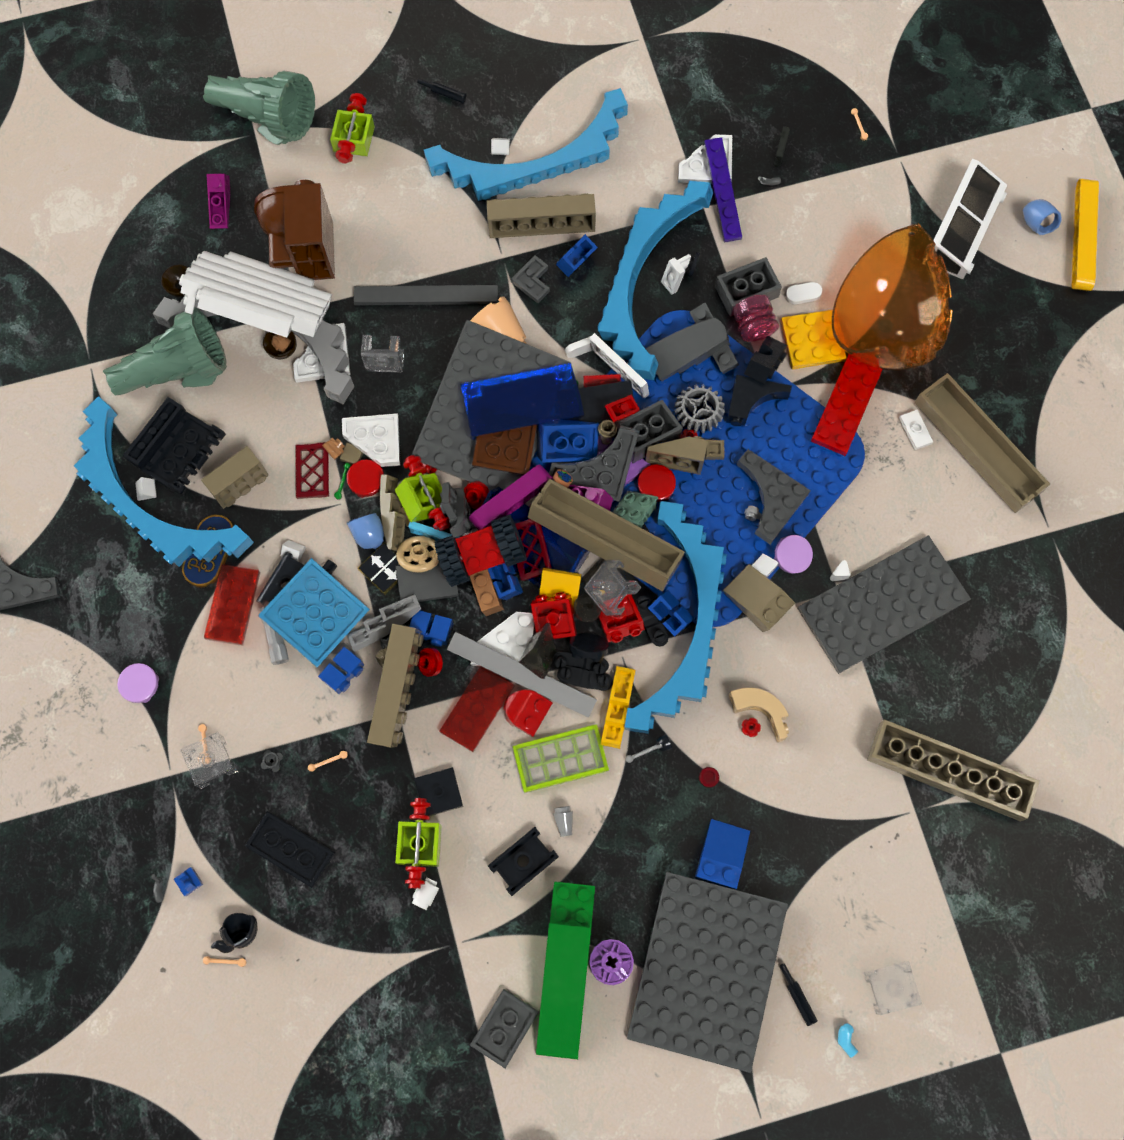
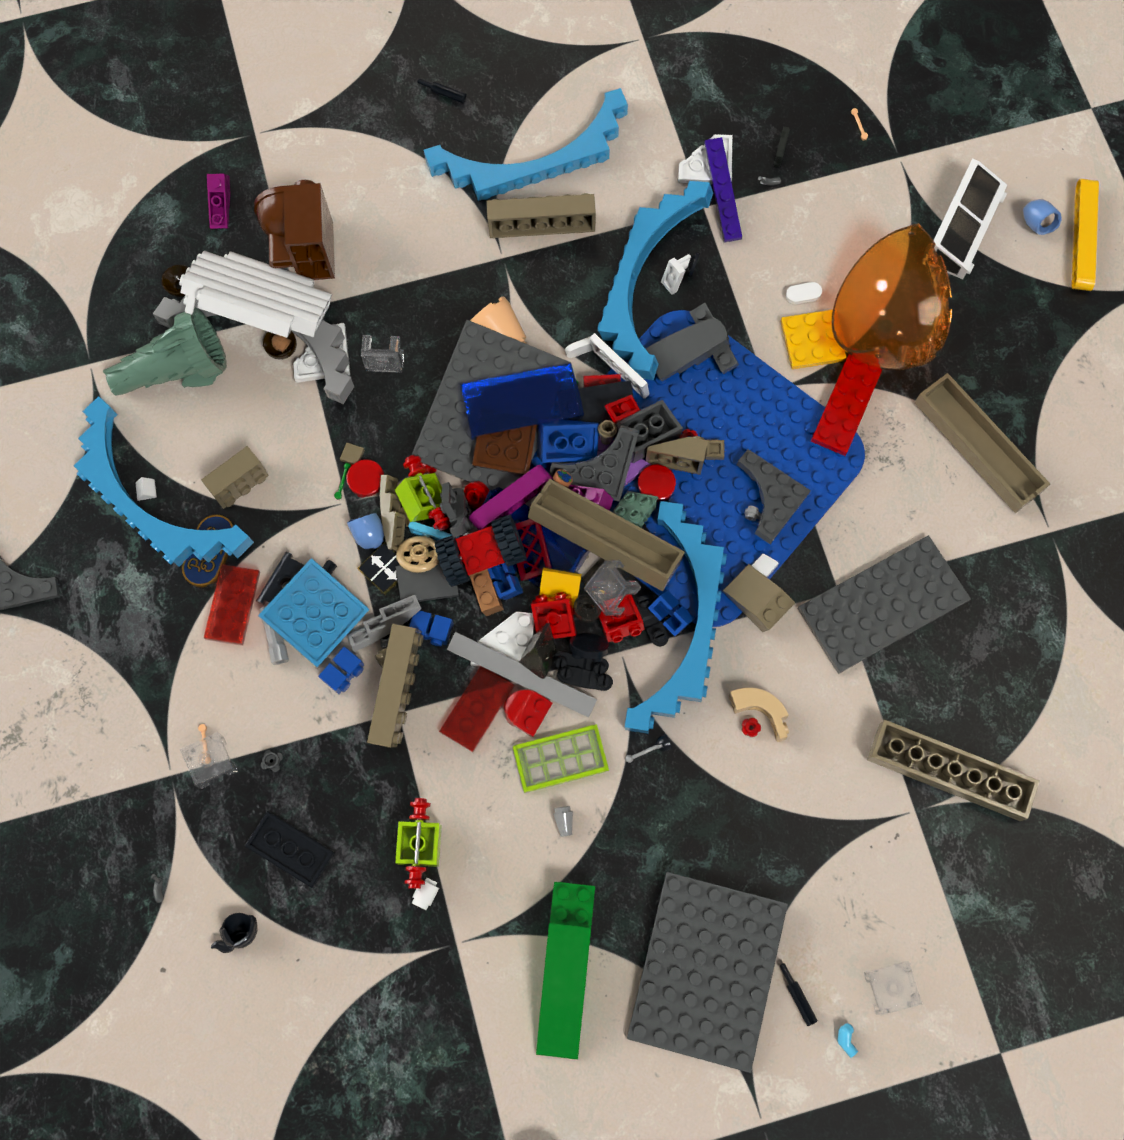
(138, 683): lavender tile -> none
(173, 446): black slope -> none
(188, 881): blue tile -> none
(241, 962): light nougat hinge -> none
(279, 103): sand green cone -> none
(294, 548): white slope -> none
(312, 448): dark red window -> none
(334, 447): medium nougat plate -> none
(343, 754): light nougat hinge -> none
(352, 130): lime brick -> none
(375, 437): white plate -> none
(426, 295): dark grey tile -> none
(430, 662): red plate -> none
(439, 790): black plate -> none
(500, 146): white slope -> none
(504, 1028): dark grey tile -> none
(519, 876): black piece -> none
(528, 279): dark grey plate -> none
(579, 254): blue piece -> none
(618, 707): yellow slope -> none
(624, 963): medium lavender wheel -> none
(709, 777): dark red tile -> none
(711, 416): light grey gear -> none
(723, 854): blue slope -> none
(746, 282): dark grey brick -> none
(751, 393): black arch -> none
(755, 318): clear pink wheel -> none
(766, 360): black arch -> none
(793, 554): lavender tile -> none
(841, 572): white slope -> none
(916, 430): white plate -> none

